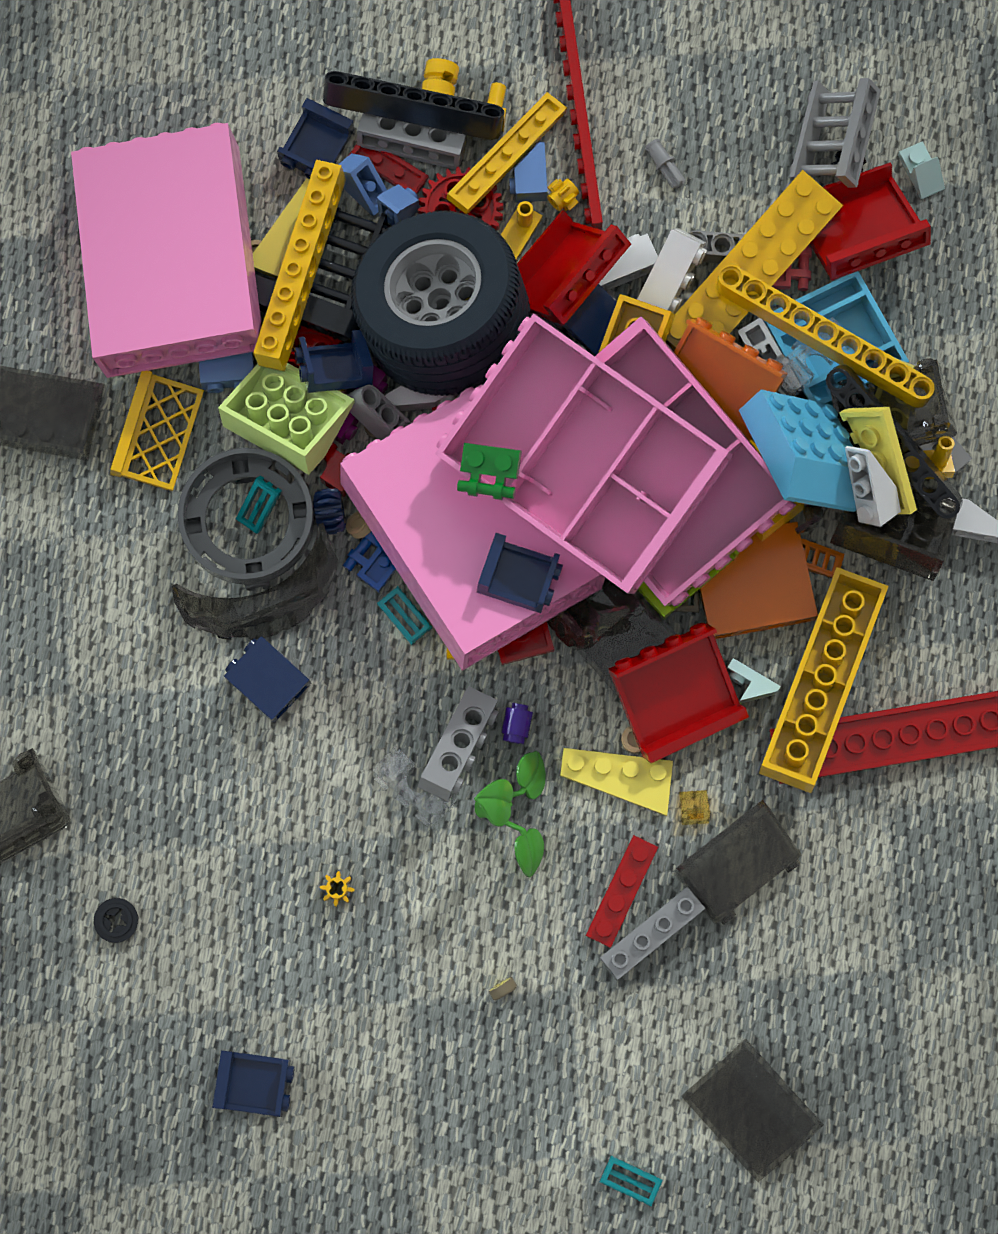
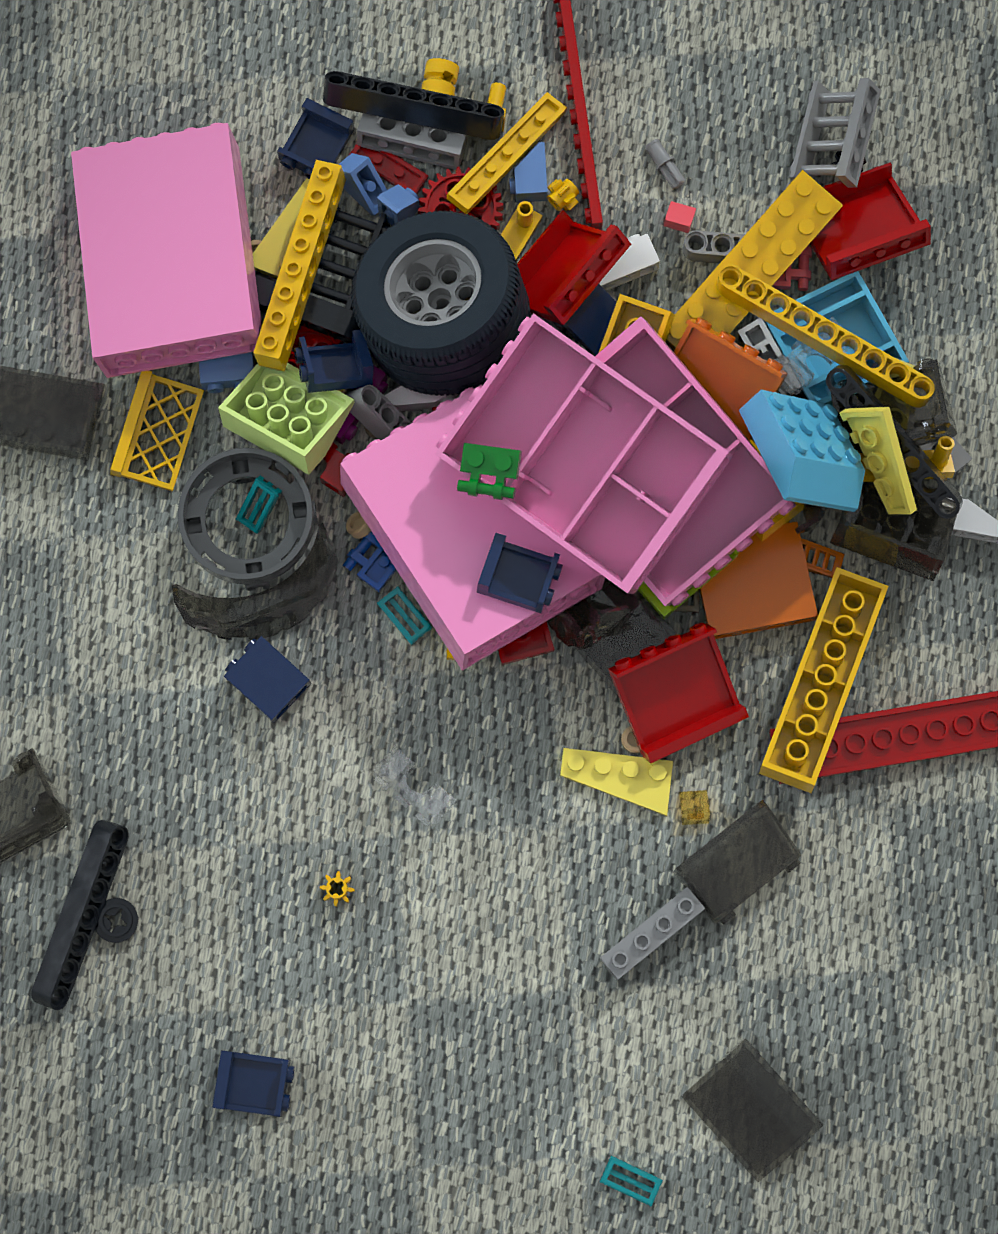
(80, 915): none -> black beam
(330, 510): dark blue gear -> none
(472, 706): light grey brick -> none
(496, 804): bright green plant -> none
(503, 988): dark tan tile -> none
(516, 723): dark purple brick -> none
(621, 891): red plate -> none
(673, 270): white piece -> none
(679, 217): none -> coral slope
(758, 687): light aqua slope -> none
(872, 488): white slope -> none
(922, 170): light aqua slope -> none

